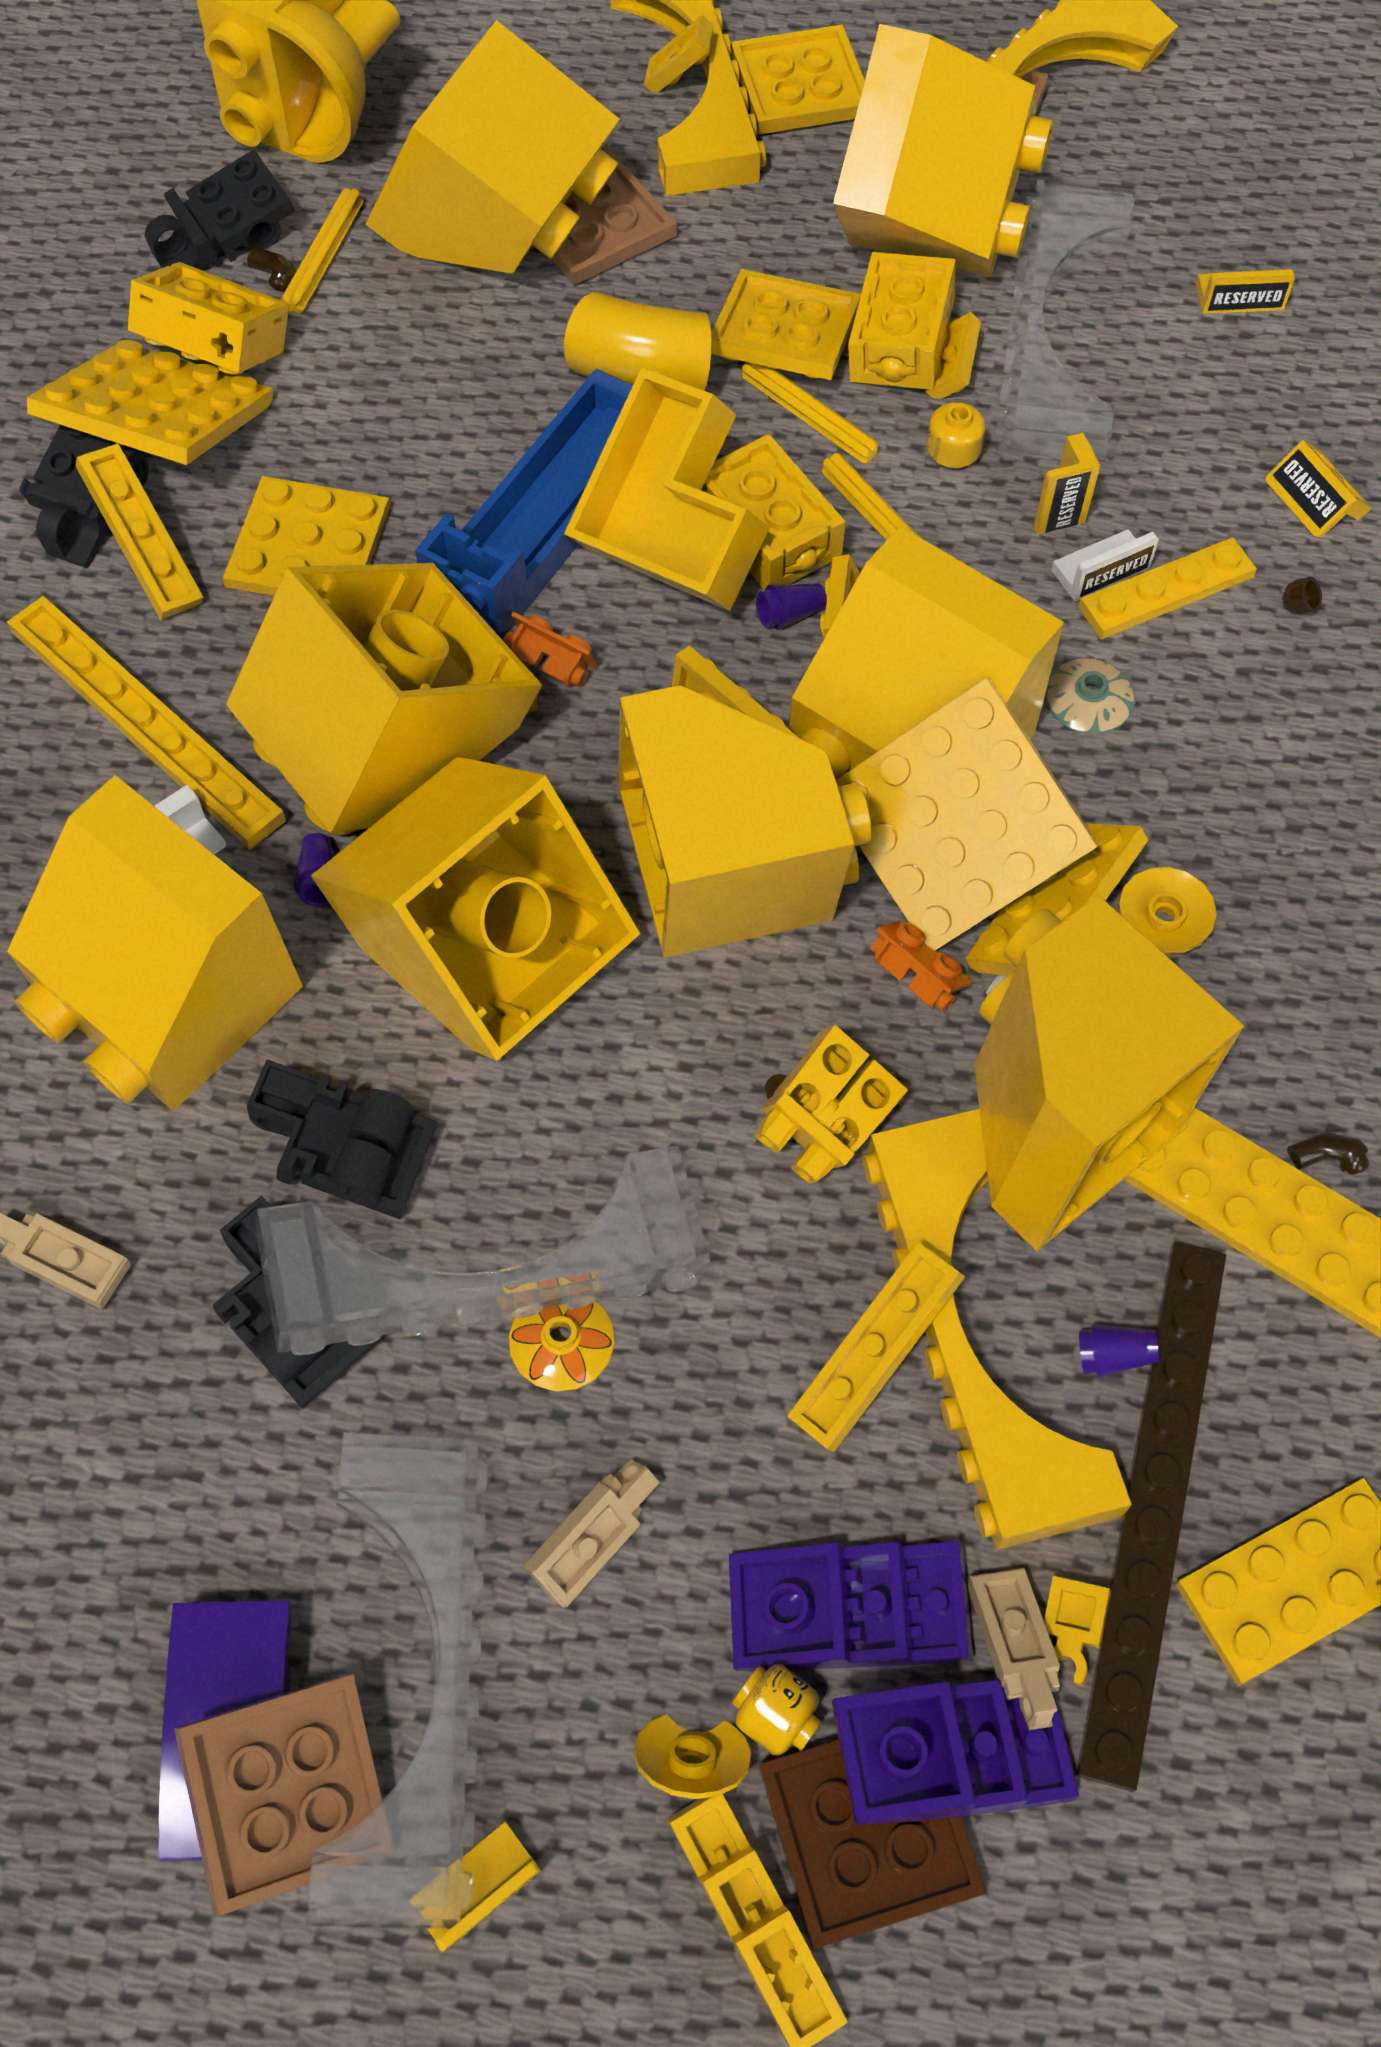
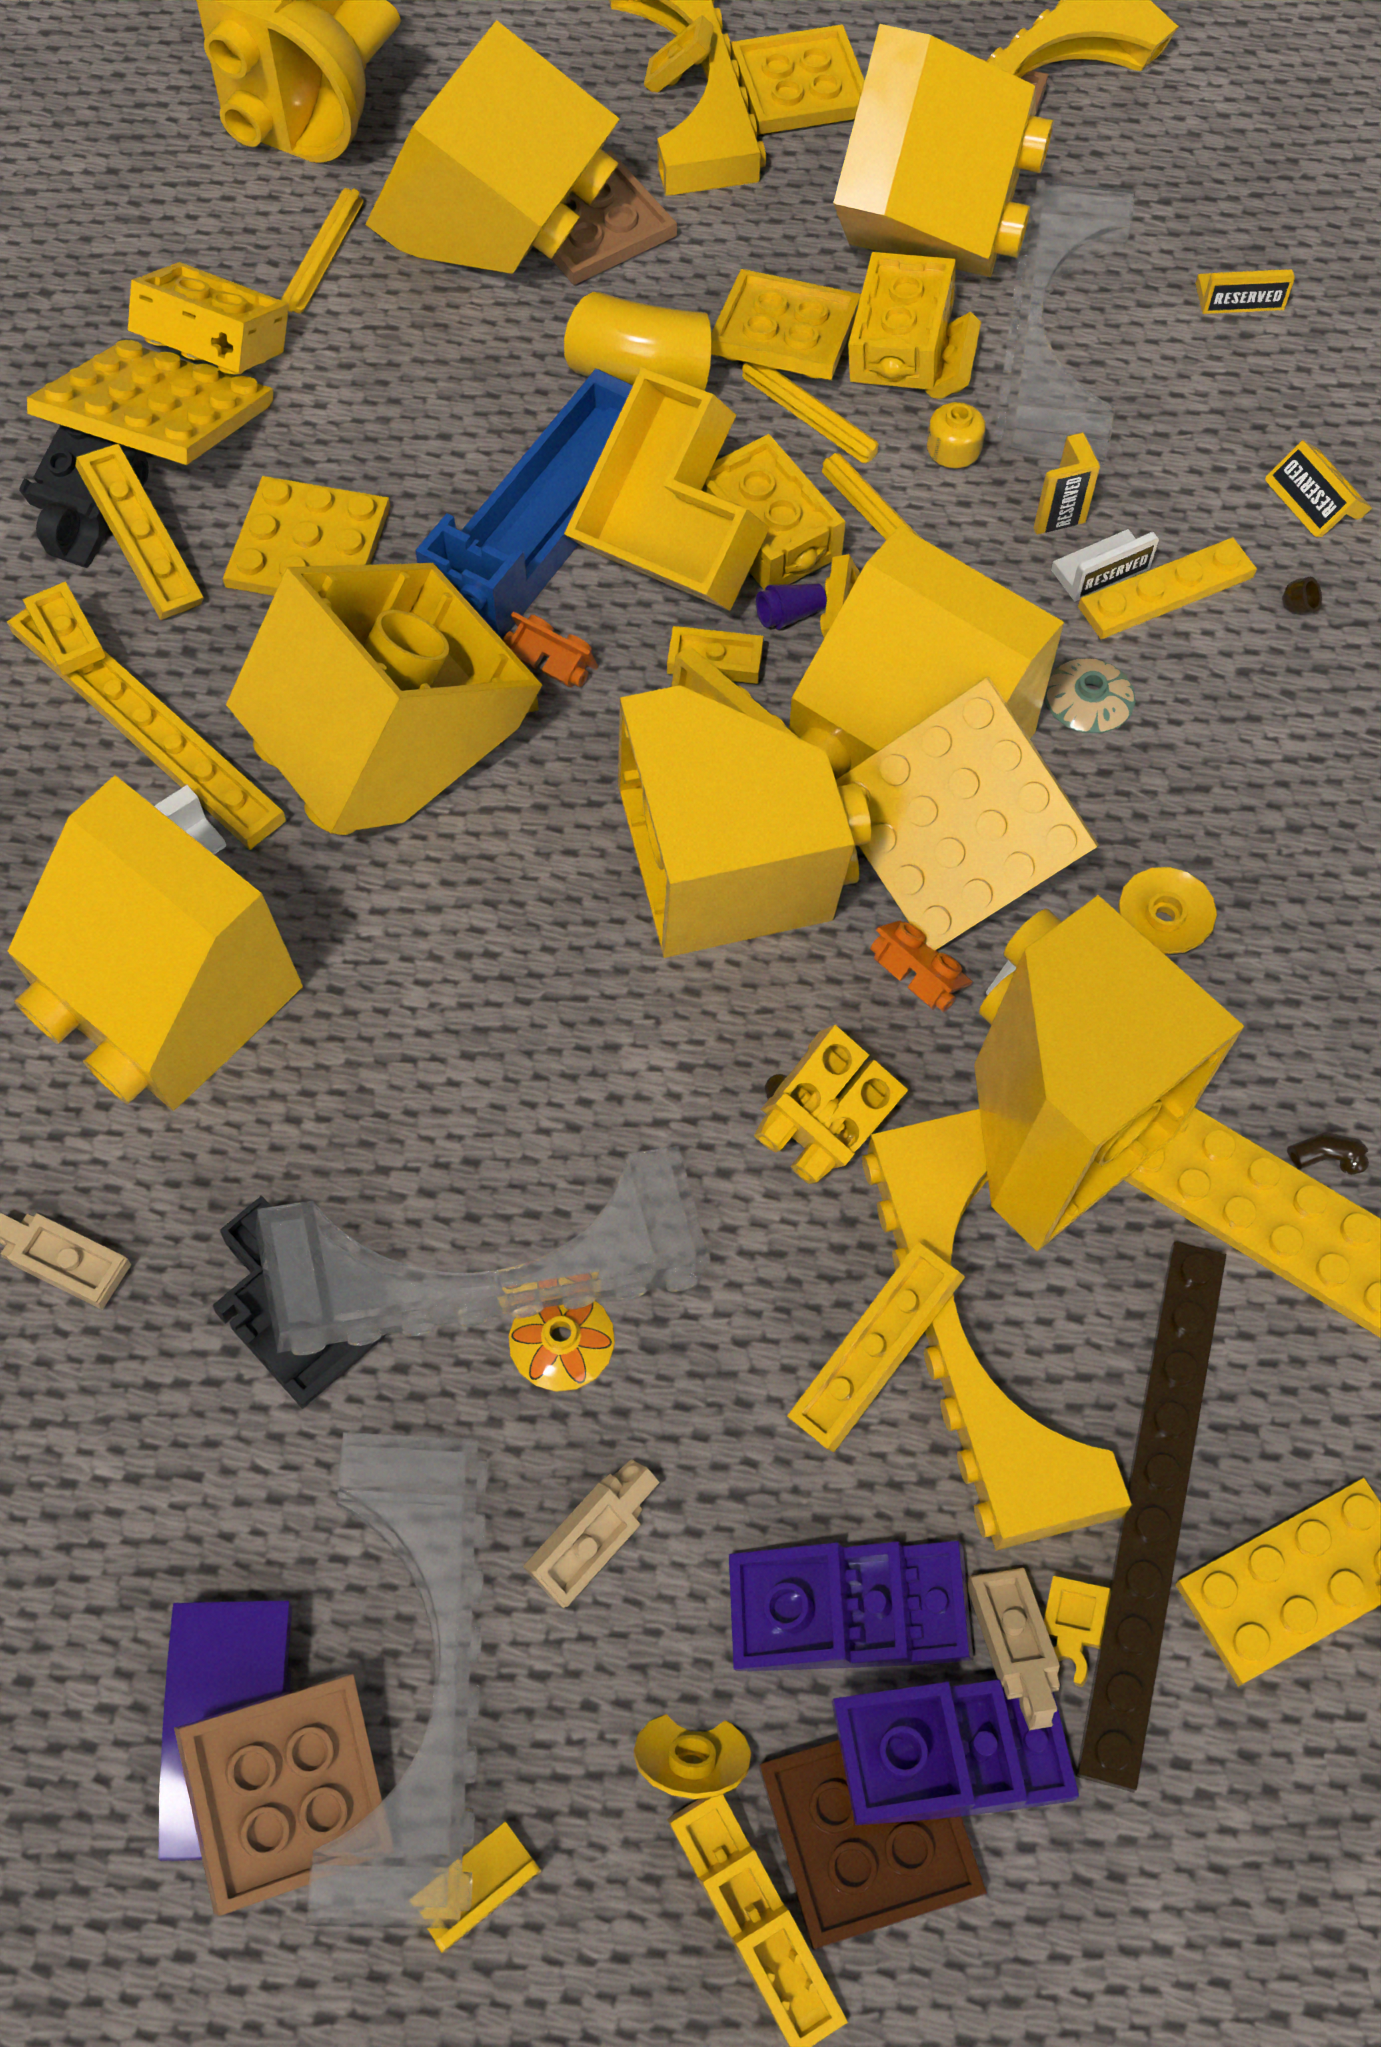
(64, 628): none -> yellow plate
(222, 213): black plate -> none
(272, 263): dark brown arm -> none
(314, 853): dark purple cone -> none
(343, 1140): black plate -> none
(480, 901): yellow slope -> none
(733, 653): none -> yellow plate
(777, 1709): yellow head -> none
(1062, 893): yellow plate -> none
(1117, 1349): dark purple cone -> none

